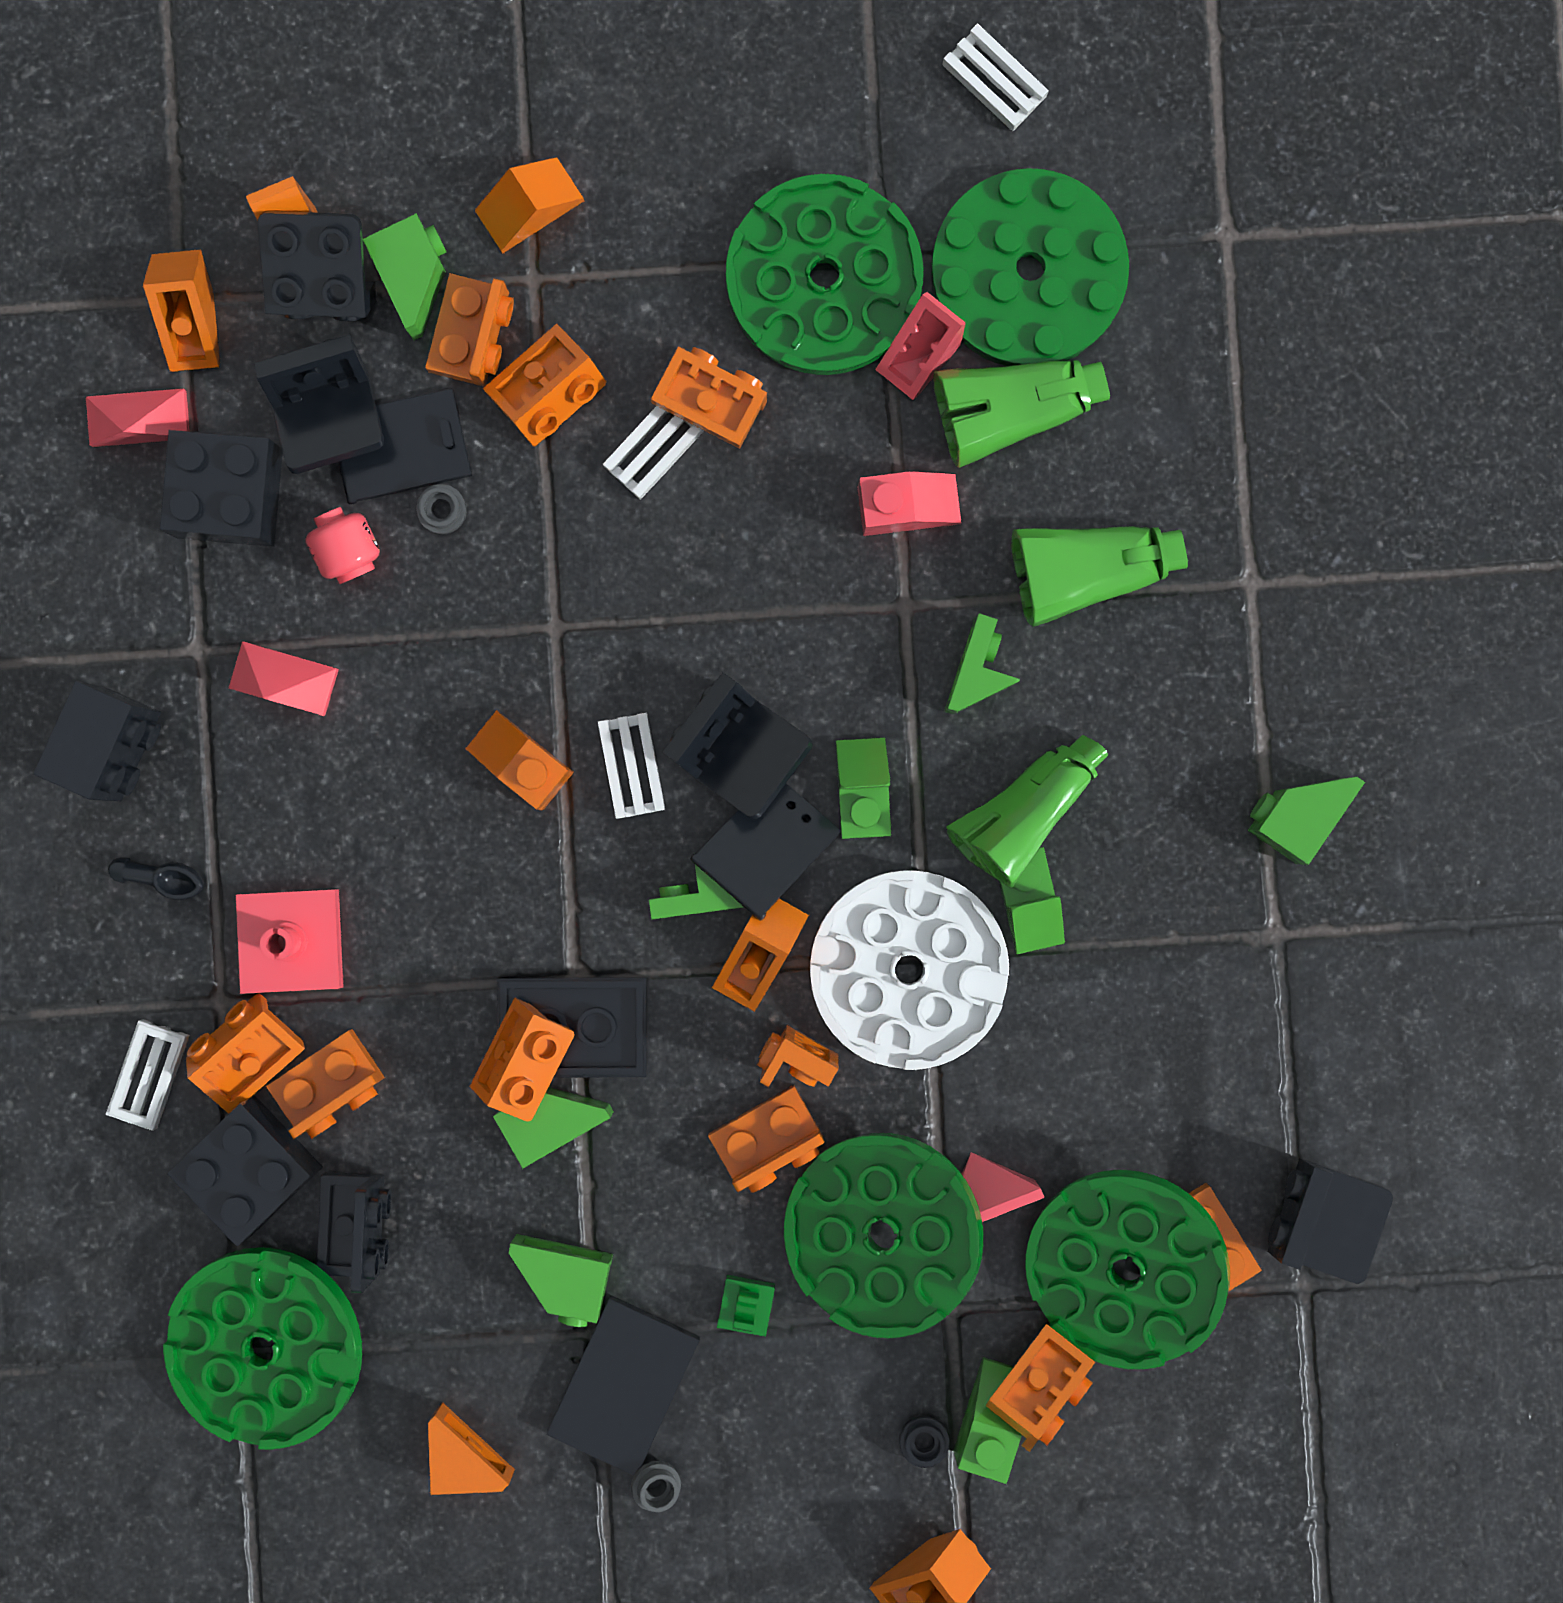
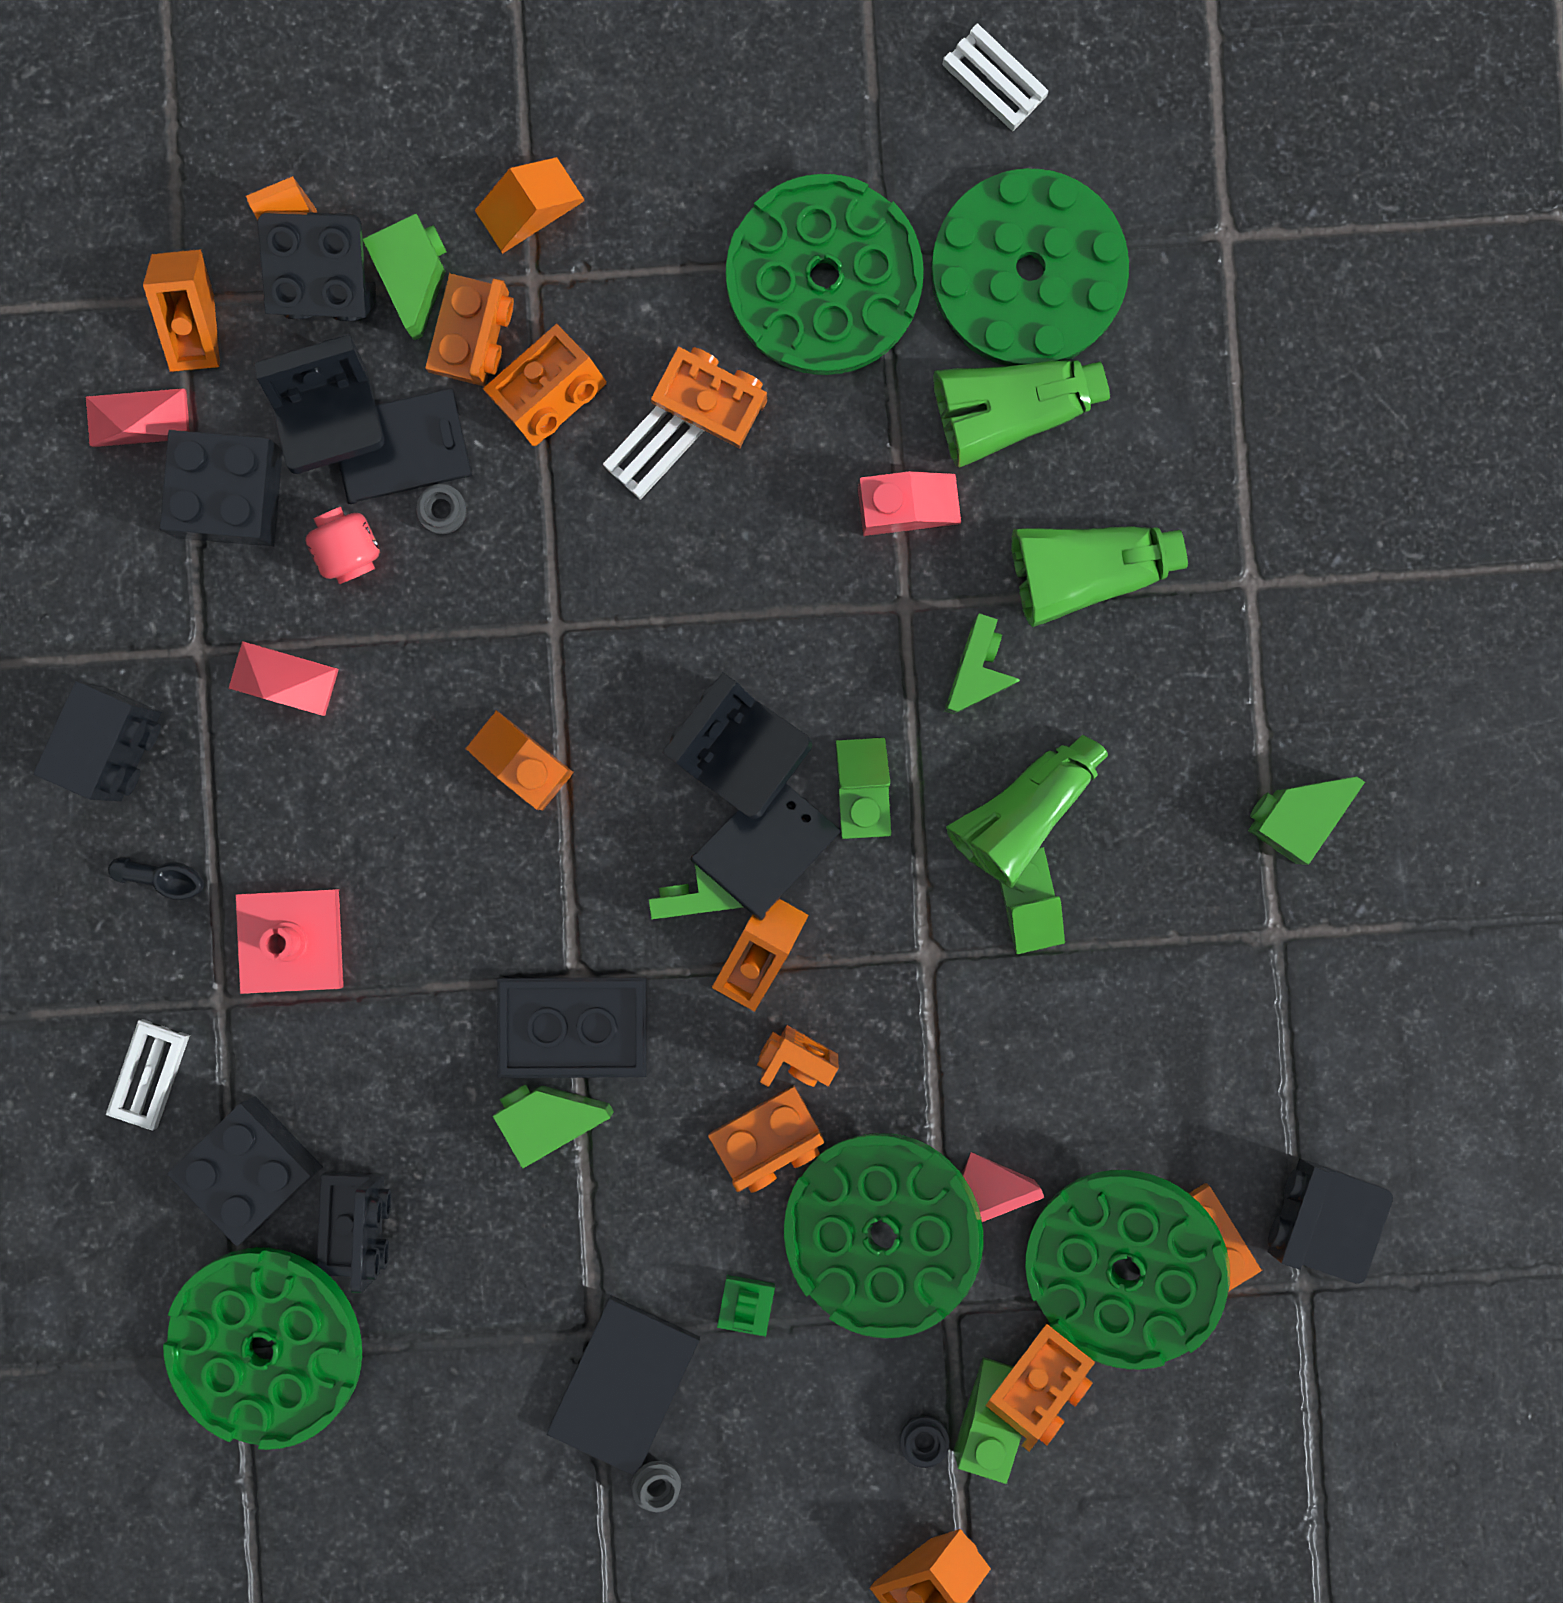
(241, 1053): orange bracket -> none
(326, 1082): orange bracket -> none
(462, 1459): orange slope -> none
(521, 1061): orange bracket -> none
(563, 1277): bright green slope -> none
(624, 725): white tile -> none
(922, 346): coral slope -> none
(960, 980): white plate -> none

